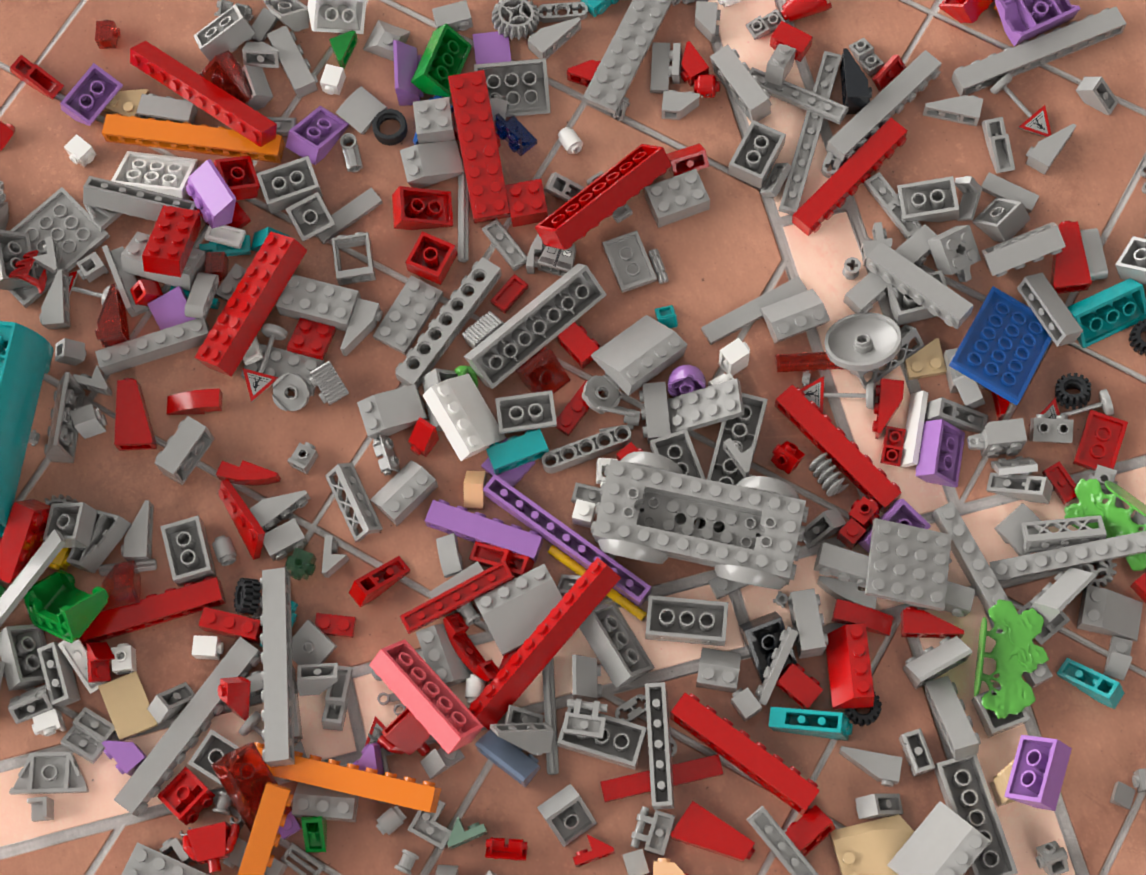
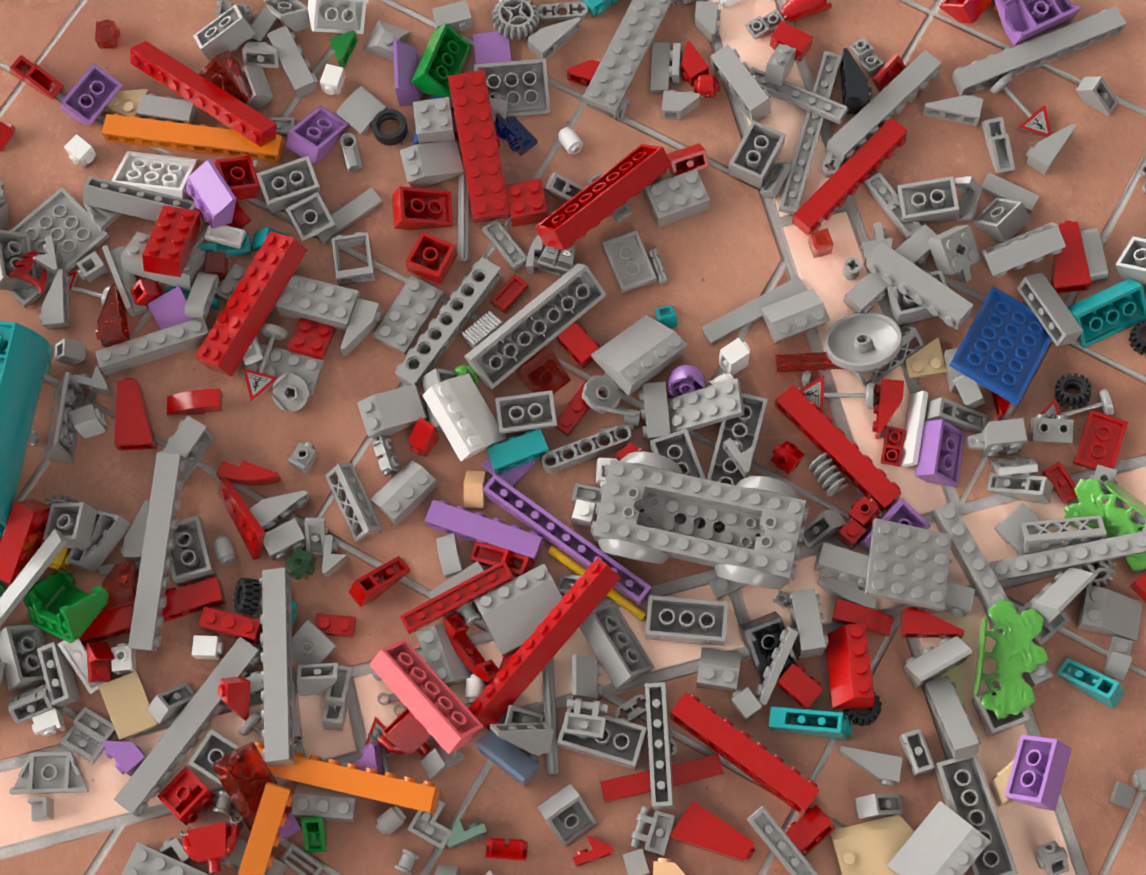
(156, 552): none -> light grey brick
(315, 535): none -> light grey slope
(329, 383): light grey brick -> none
(820, 243): none -> clear red brick

